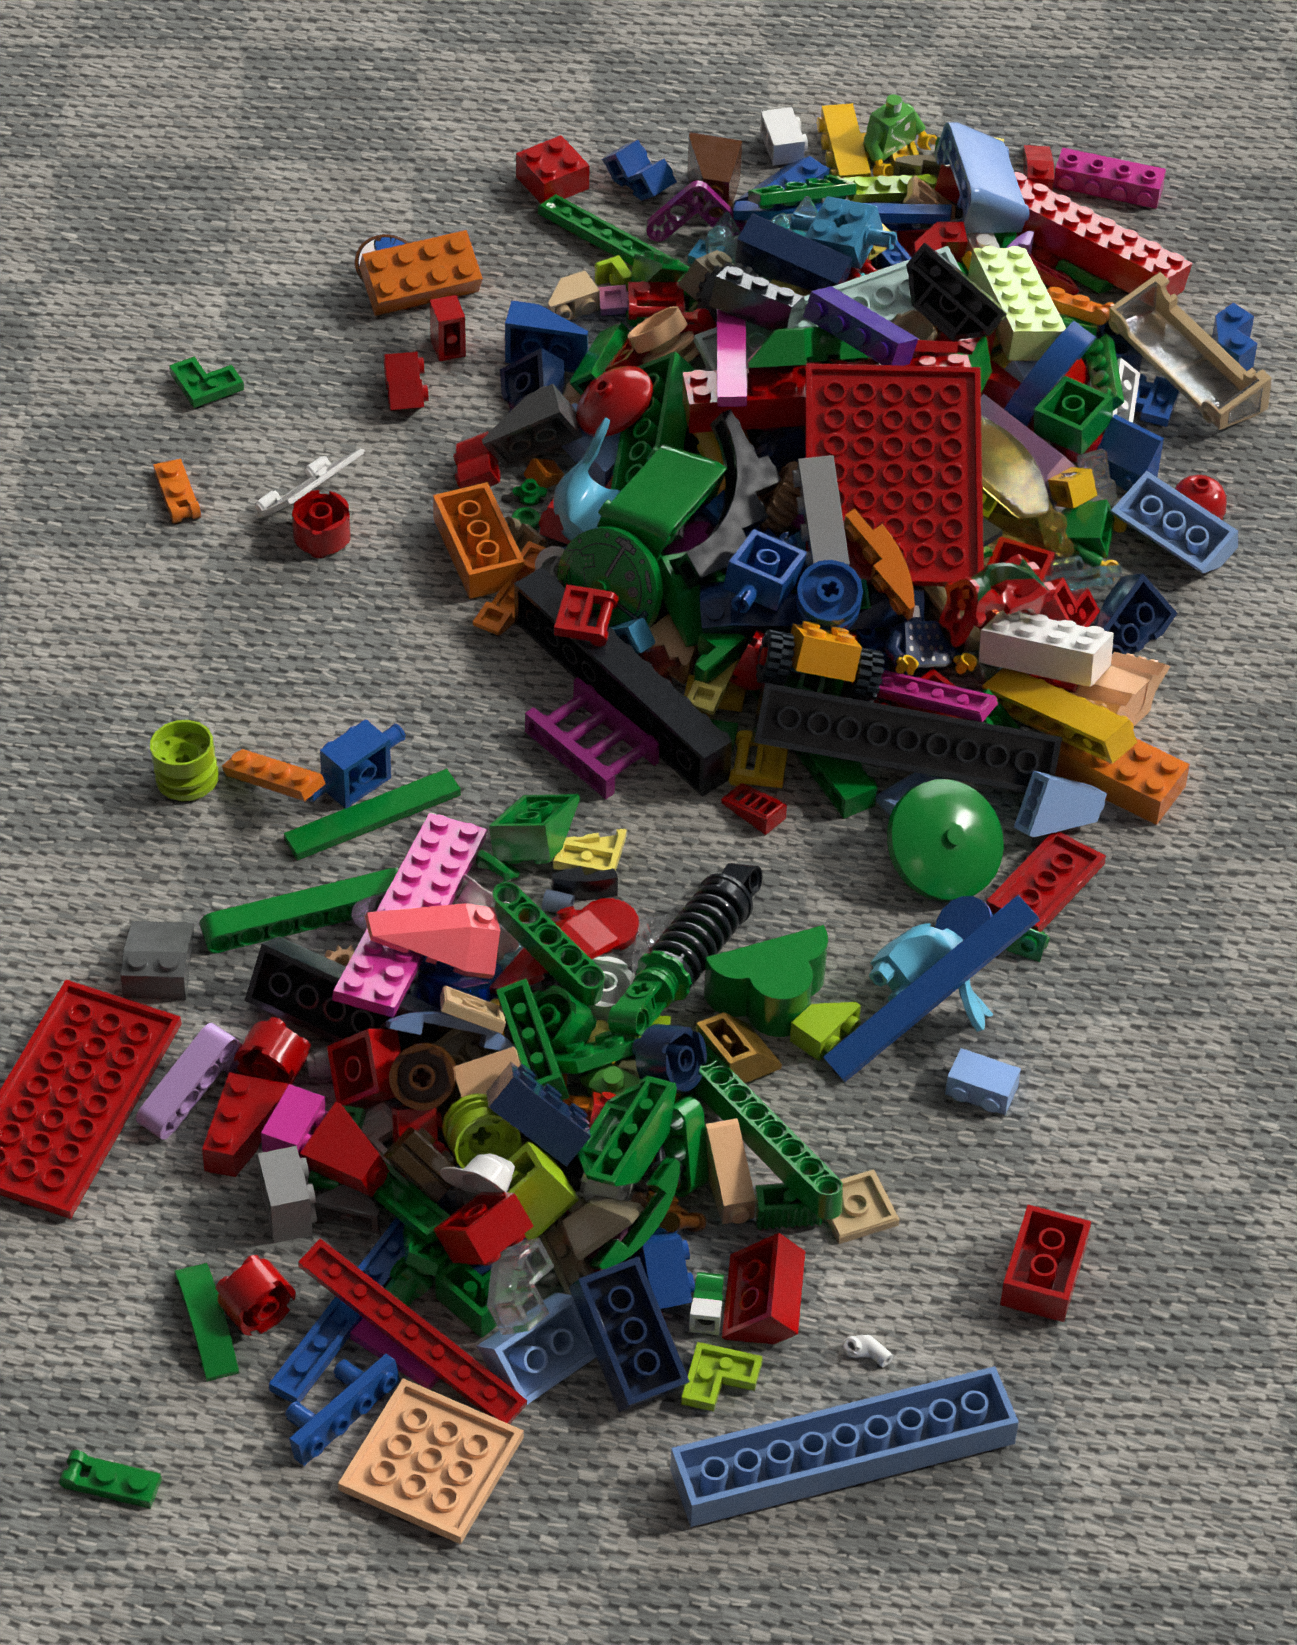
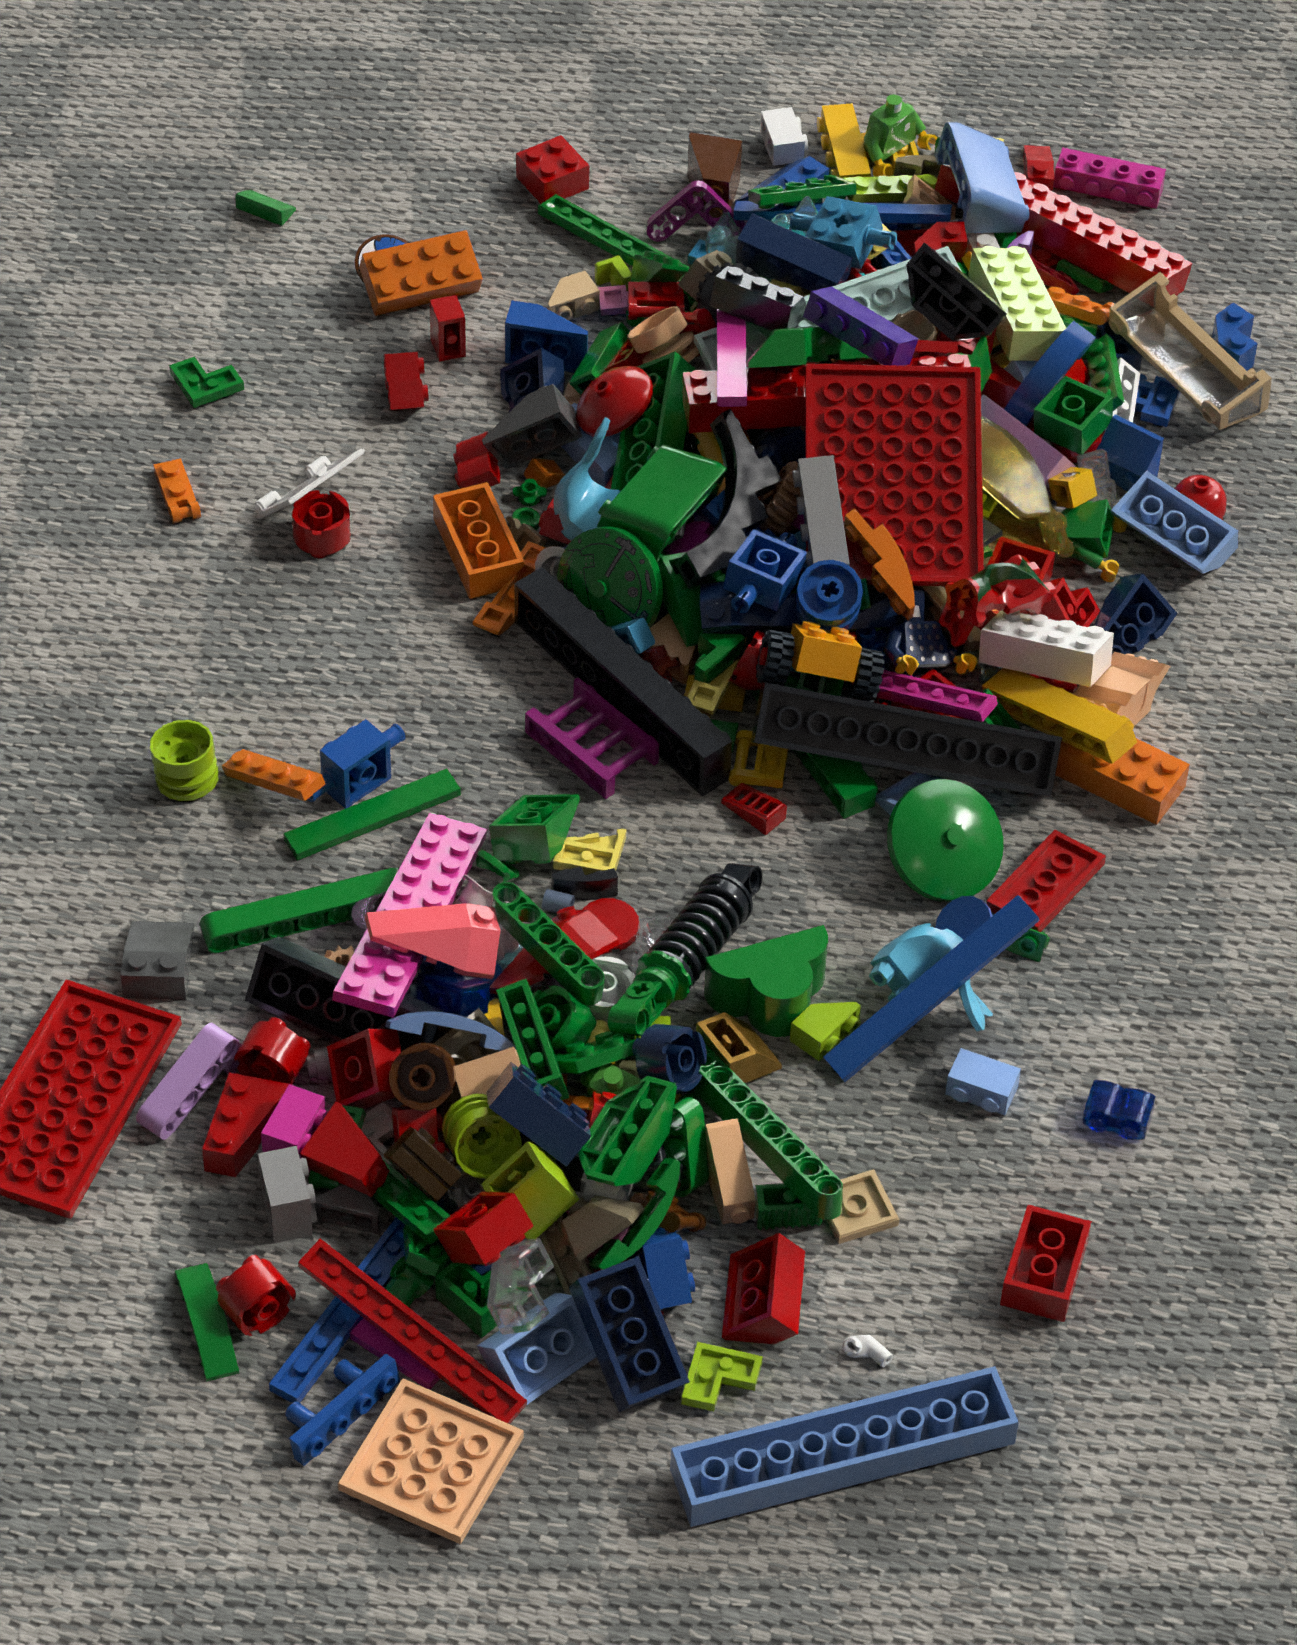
(110, 1480): green plate -> none
(264, 207): none -> green slope
(472, 1009): tan tile -> none
(483, 1174): white piece -> none
(576, 611): red plate -> none
(632, 168): blue brick -> none
(707, 1303): leg -> none
(1057, 805): light blue slope -> none
(1078, 577): clear light blue plate -> none
(1119, 1110): none -> clear blue brick

